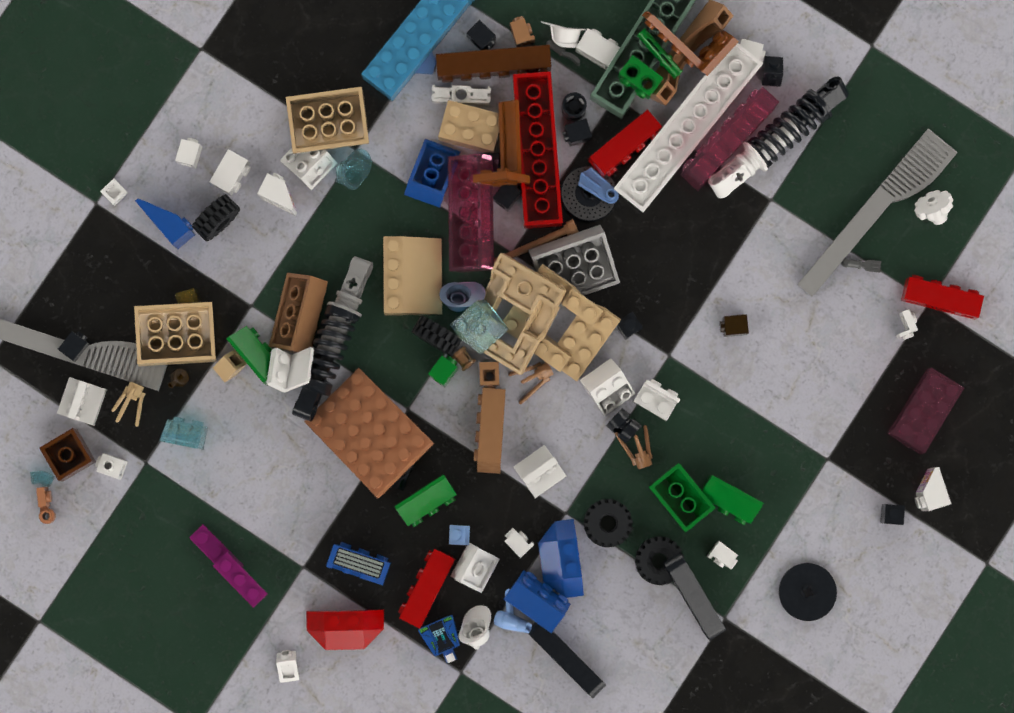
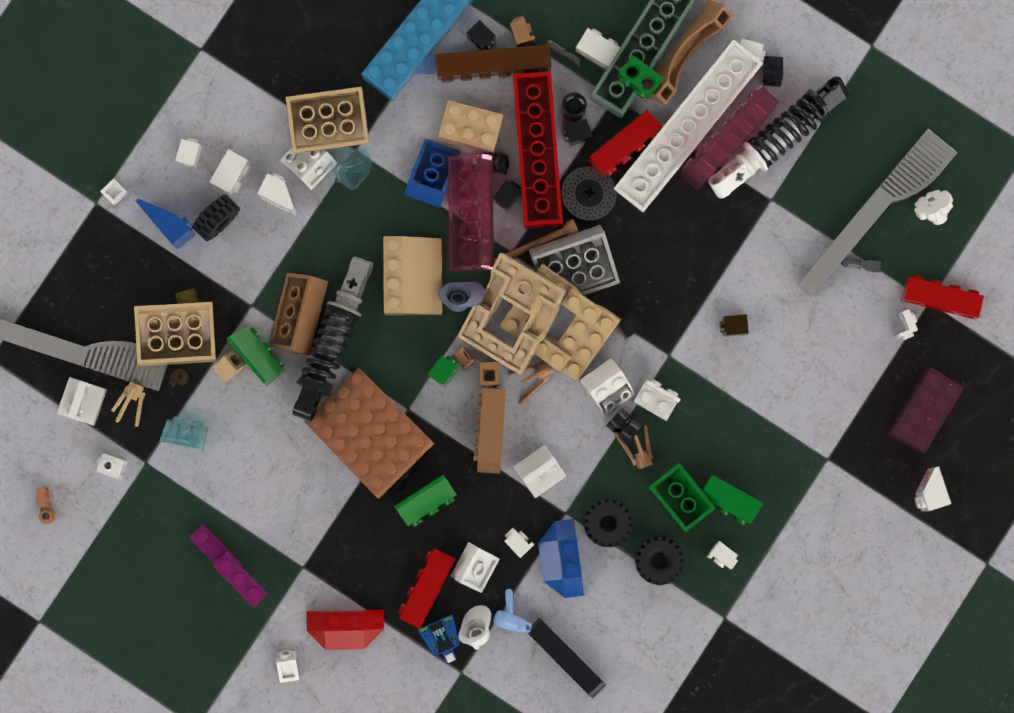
(42, 477): clear light blue piece -> none
(67, 454): reddish brown brick -> none
(74, 345): black brick -> none
(289, 370): white bracket -> none
(358, 563): wedge -> none
(436, 335): black tyre -> none
(459, 535): light blue plate -> none
(474, 96): white piece -> none
(479, 326): clear light blue slope -> none
(510, 150): dark orange bracket -> none
(537, 601): blue brick -> none
(564, 36): white piece -> none
(597, 185): medium blue piece -> none
(674, 70): green pin -> none
(694, 596): black beam -> none
(709, 55): dark orange bracket -> none
(794, 599): black piece -> none
(892, 514): black brick -> none

